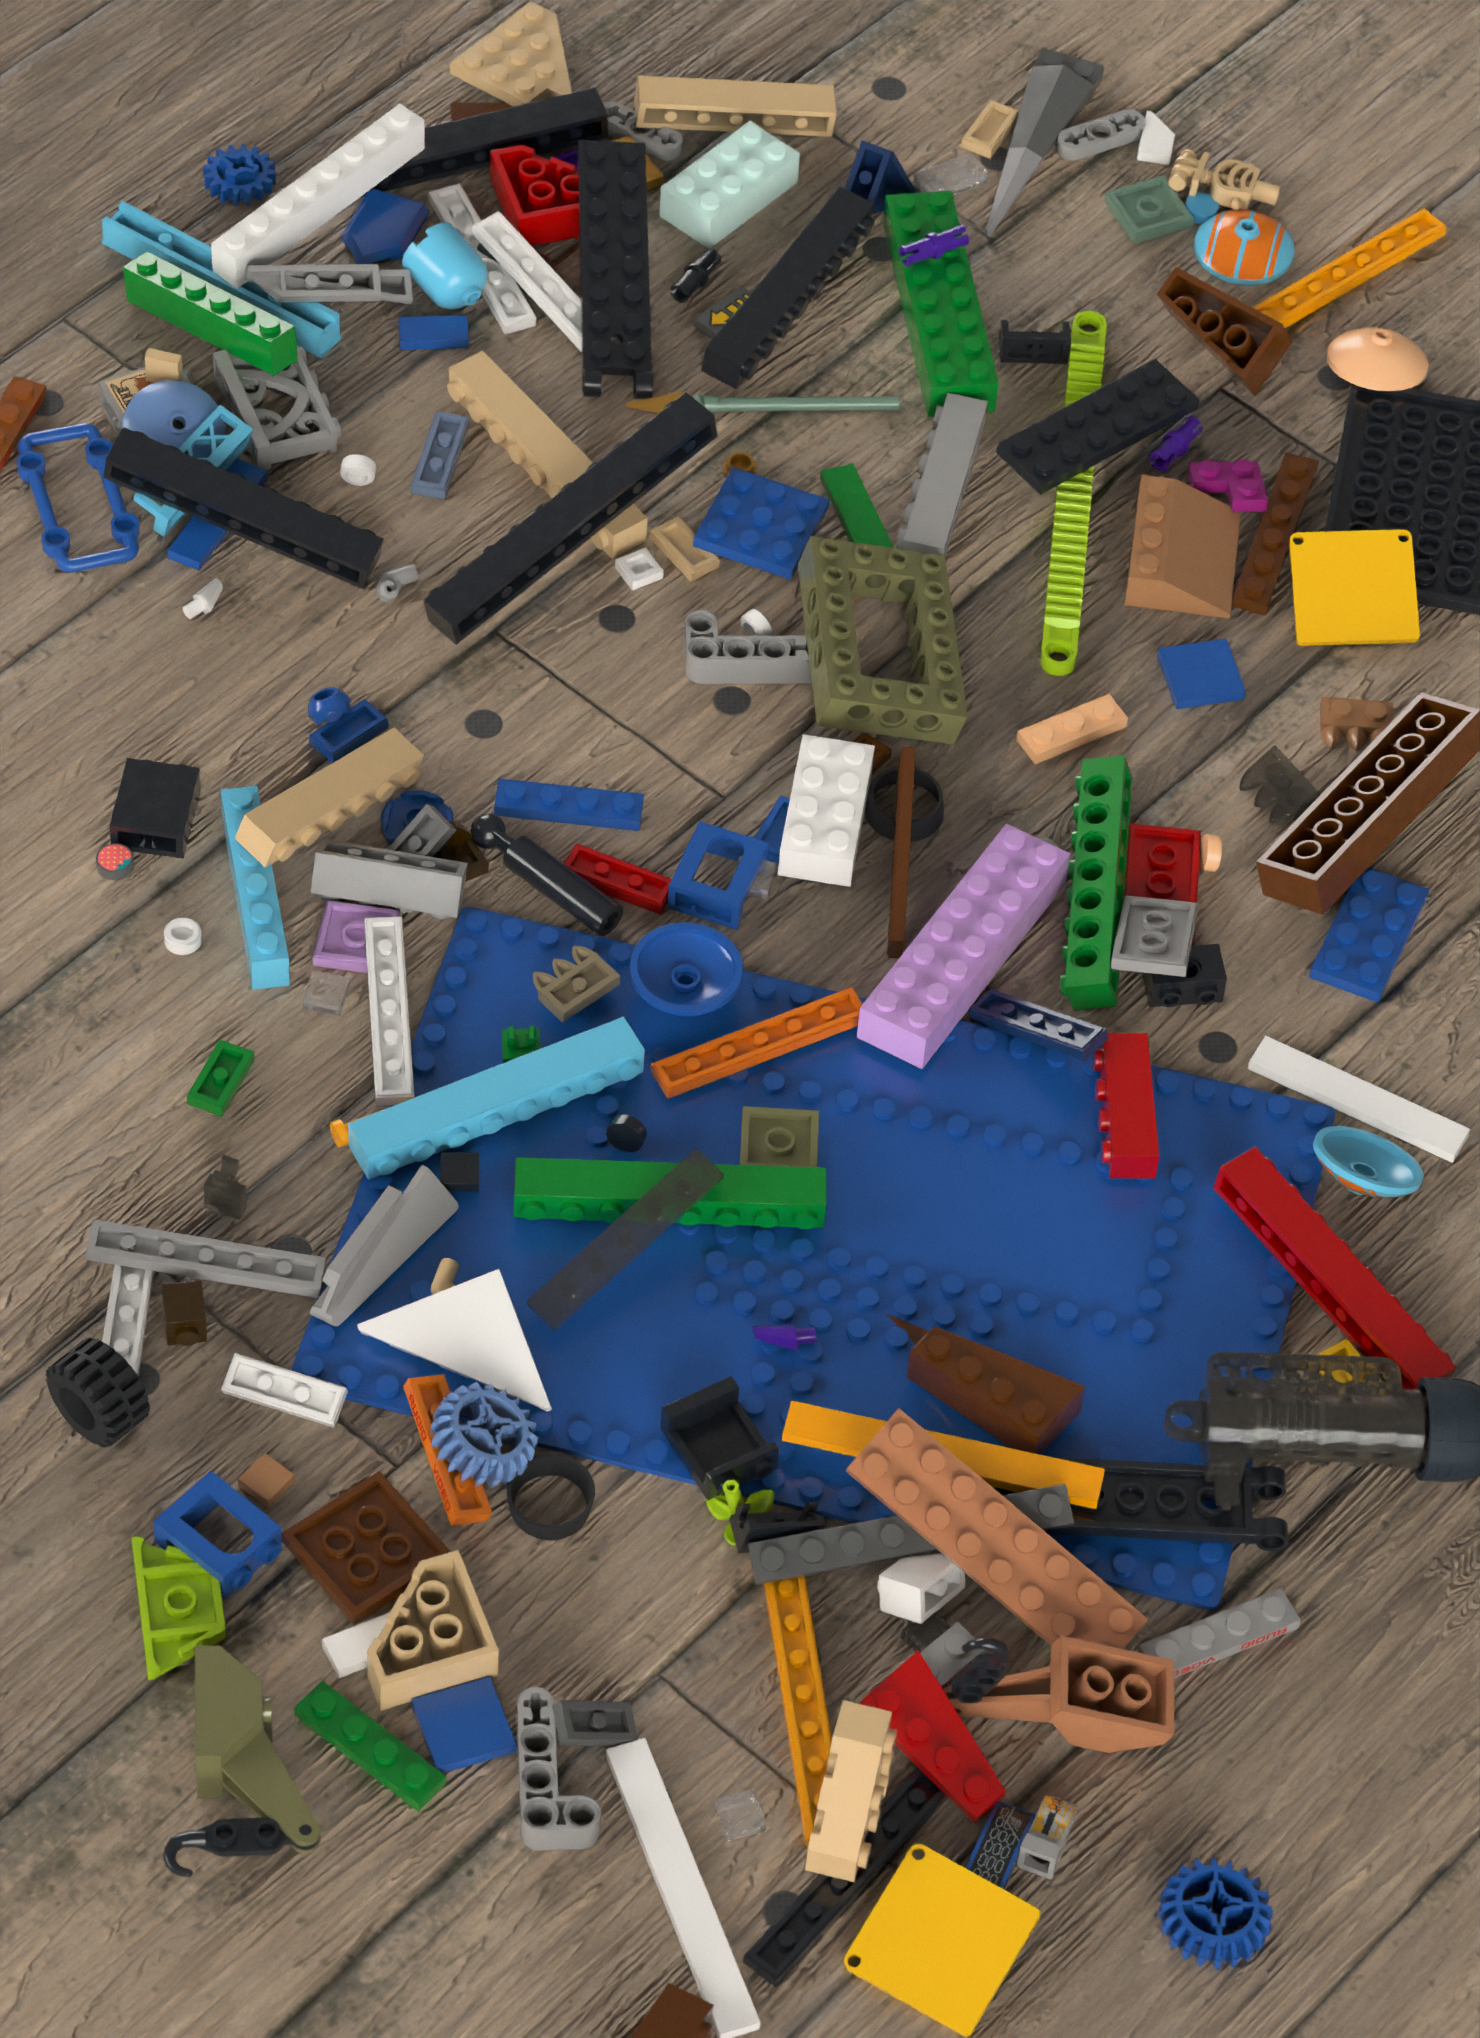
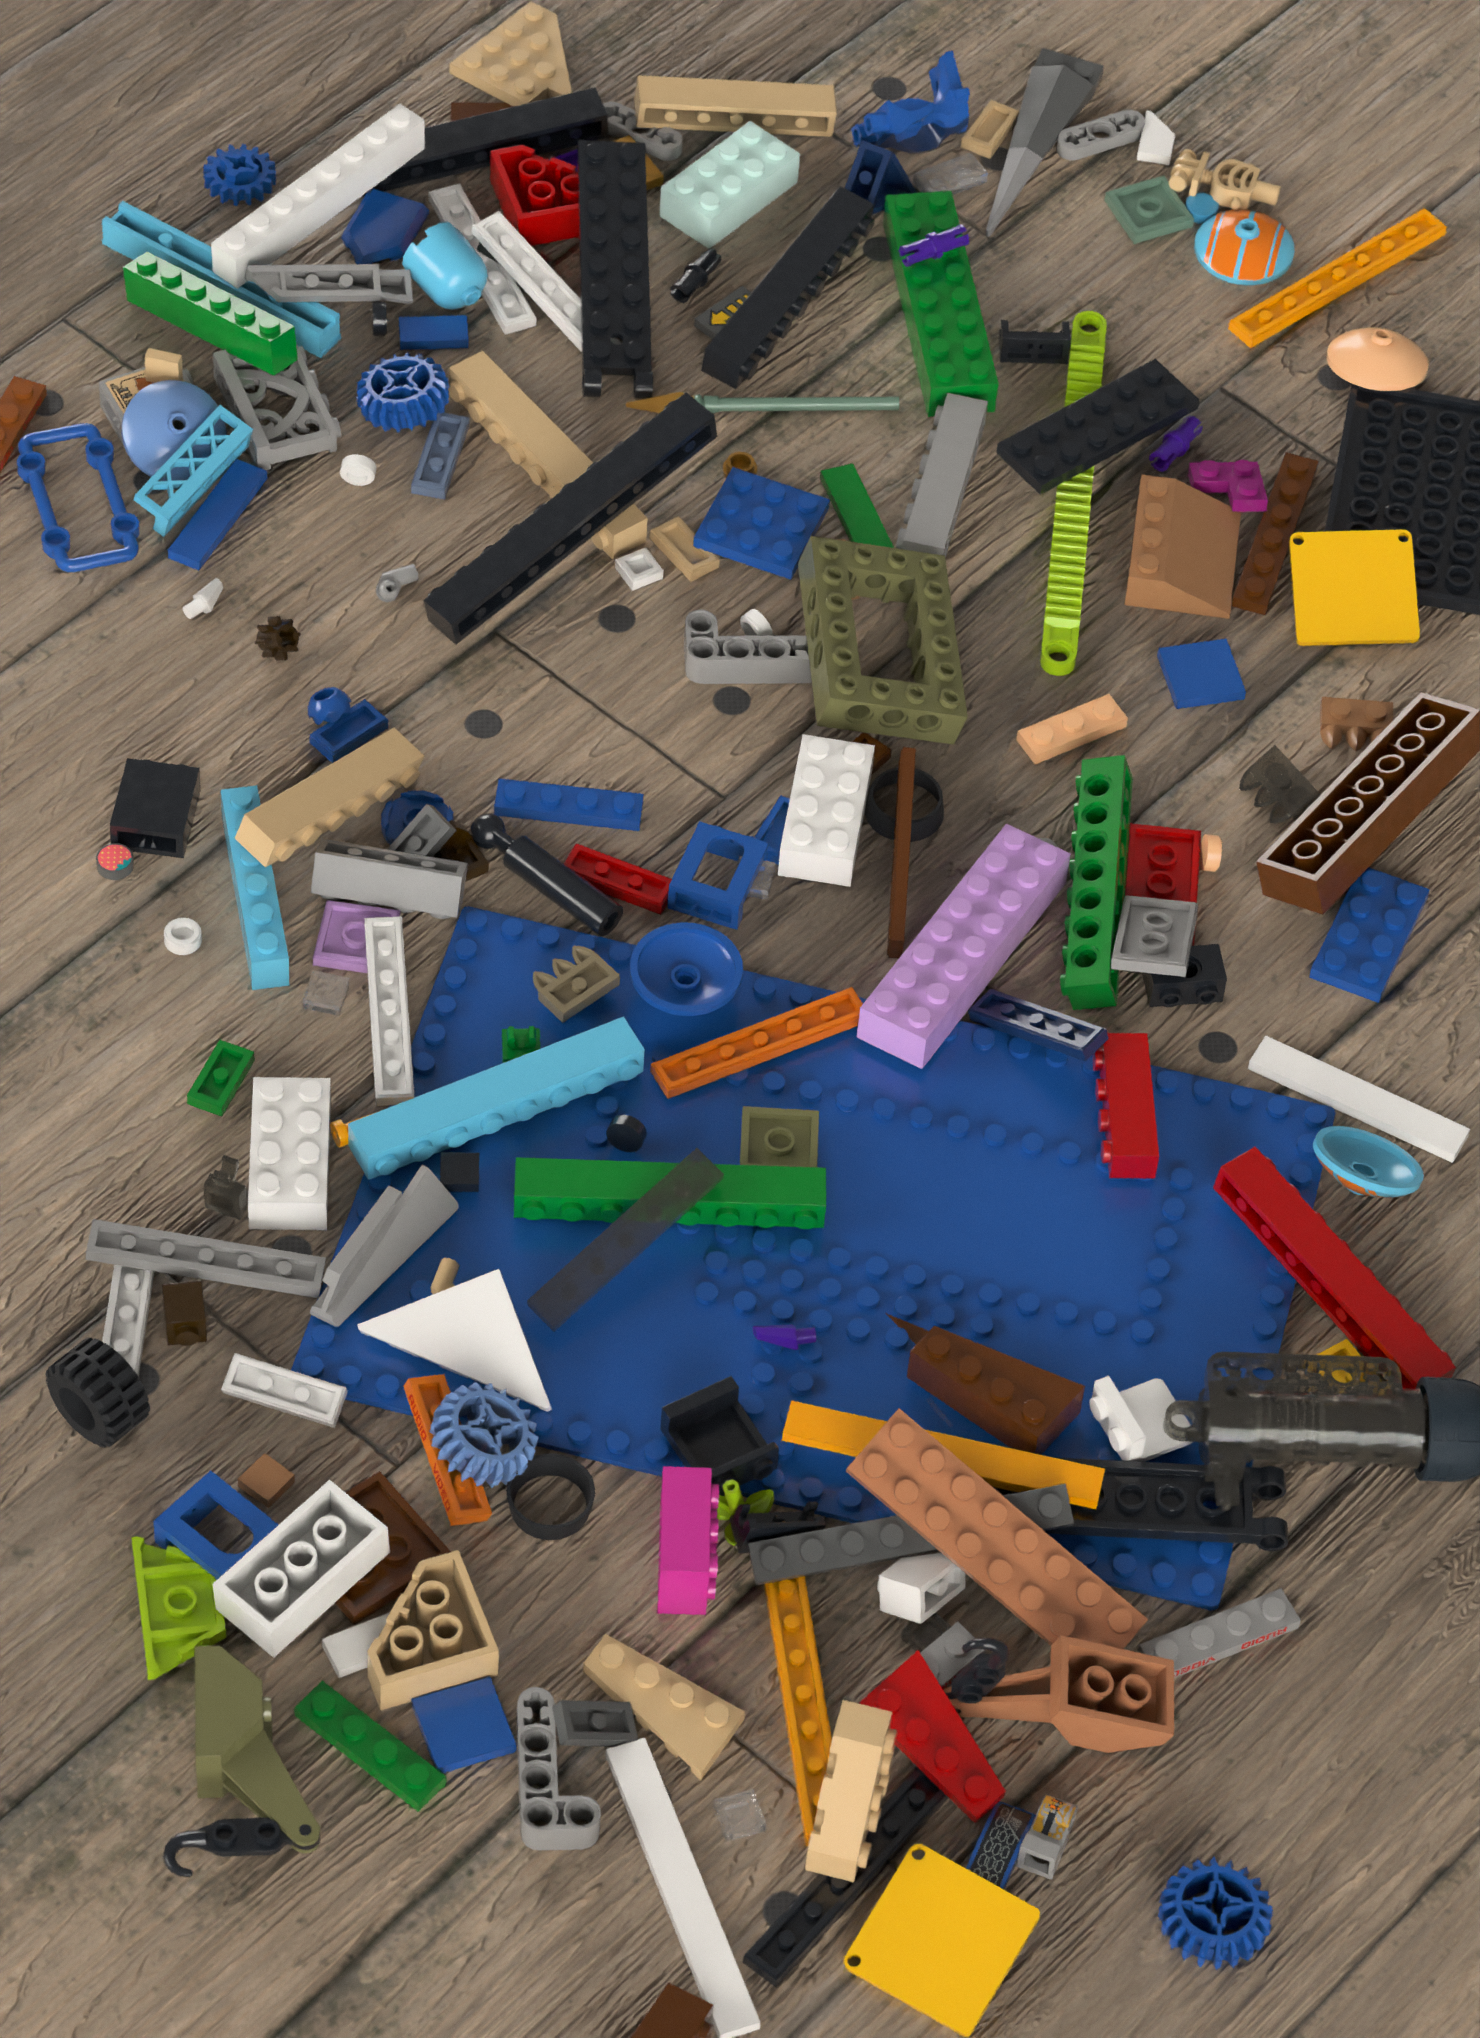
(243, 507): black brick -> none
(277, 638): none -> dark brown gear
(289, 1153): none -> white brick
(301, 1568): none -> white brick
(379, 319): none -> black tile
(403, 392): none -> blue gear
(677, 1710): none -> tan wing
(687, 1540): none -> dark pink brick
(918, 124): none -> blue hips
(1136, 1418): none -> white bracket
(1233, 332): reddish brown wedge -> none

